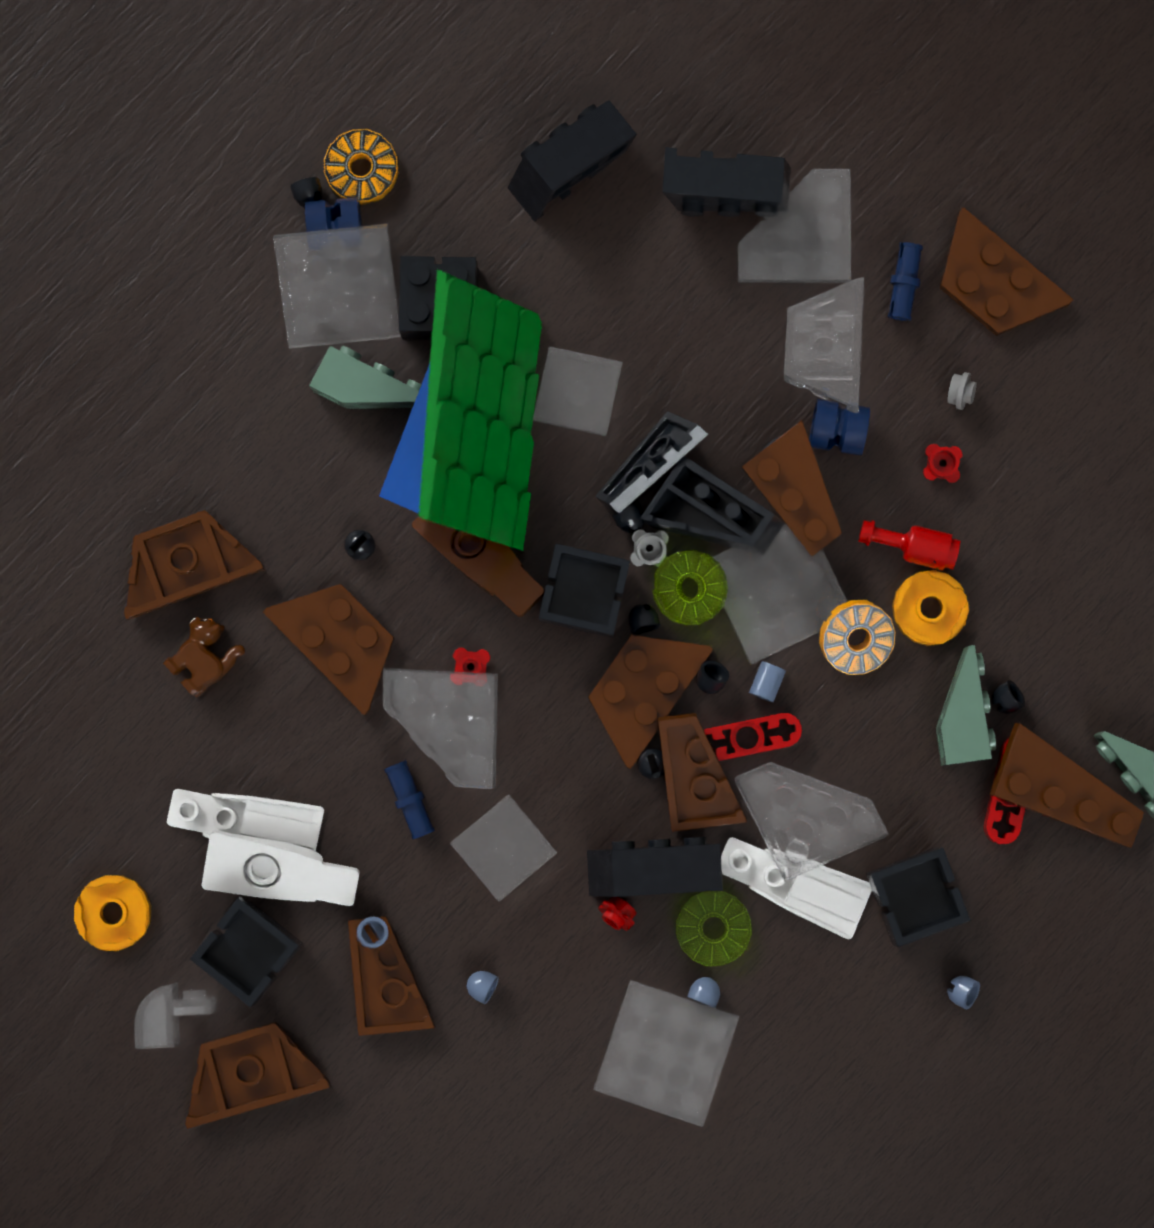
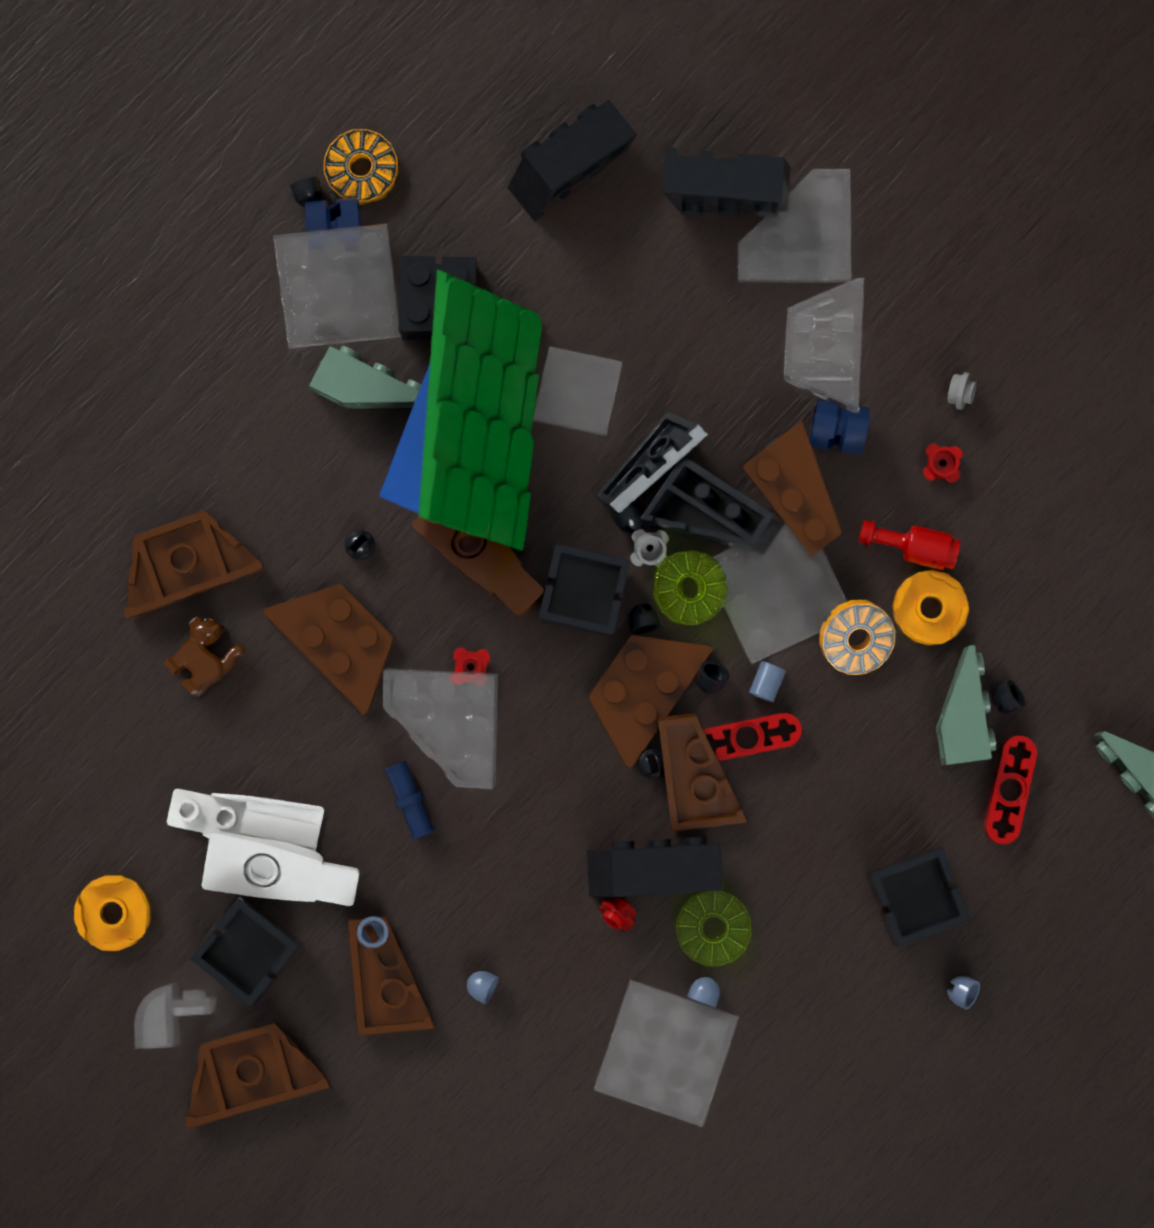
(503, 848): clear plate -> none
(807, 818): clear plate -> none
(819, 895): white piece -> none
(905, 281): dark blue pin -> none
(995, 279): reddish brown wing -> none
(1058, 788): reddish brown wing -> none

